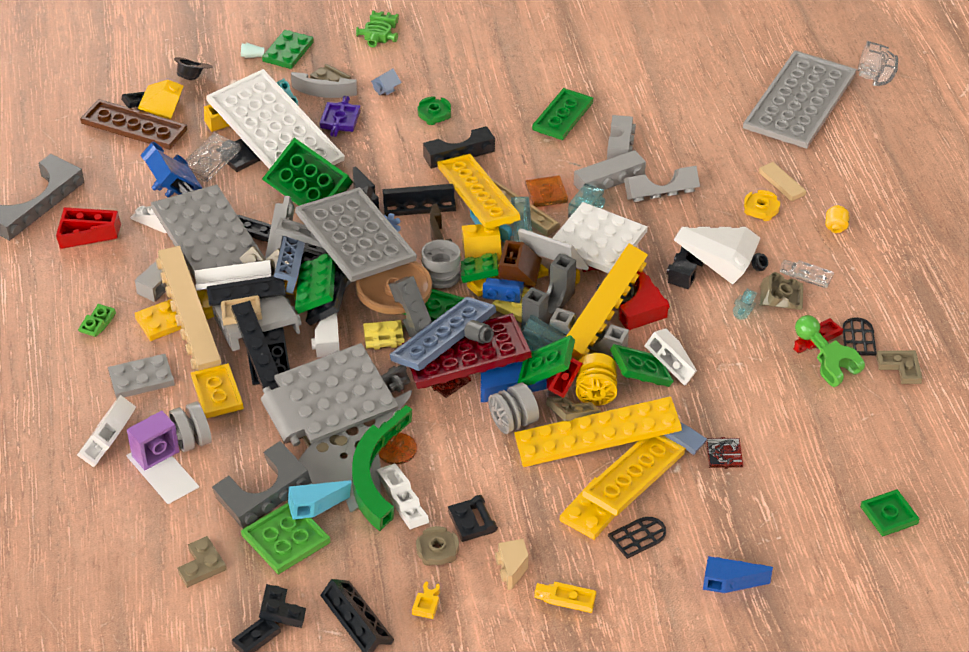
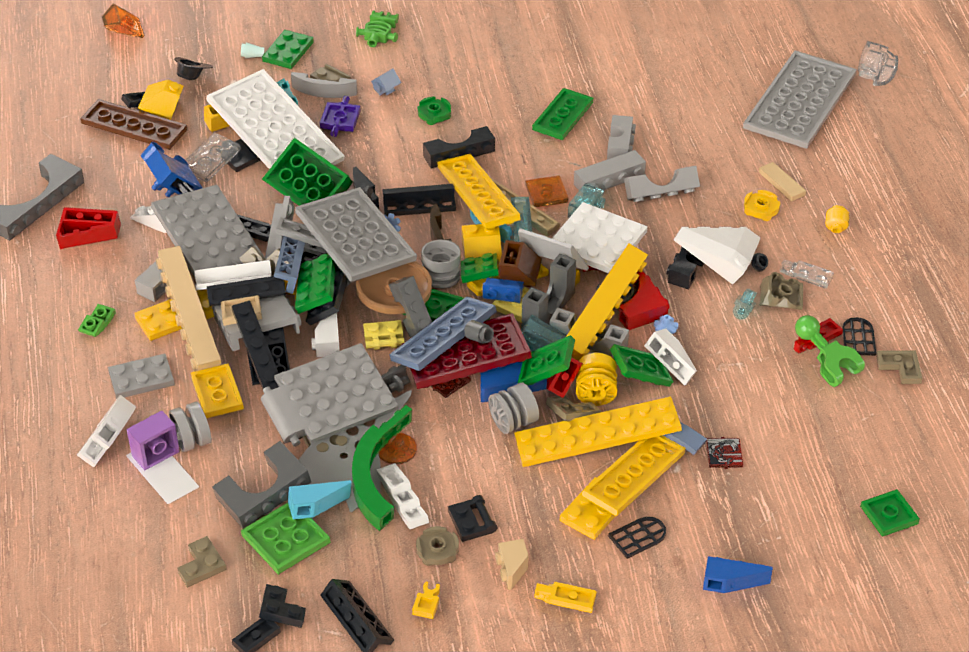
(122, 22): none -> clear orange slope
(666, 322): none -> light blue plant

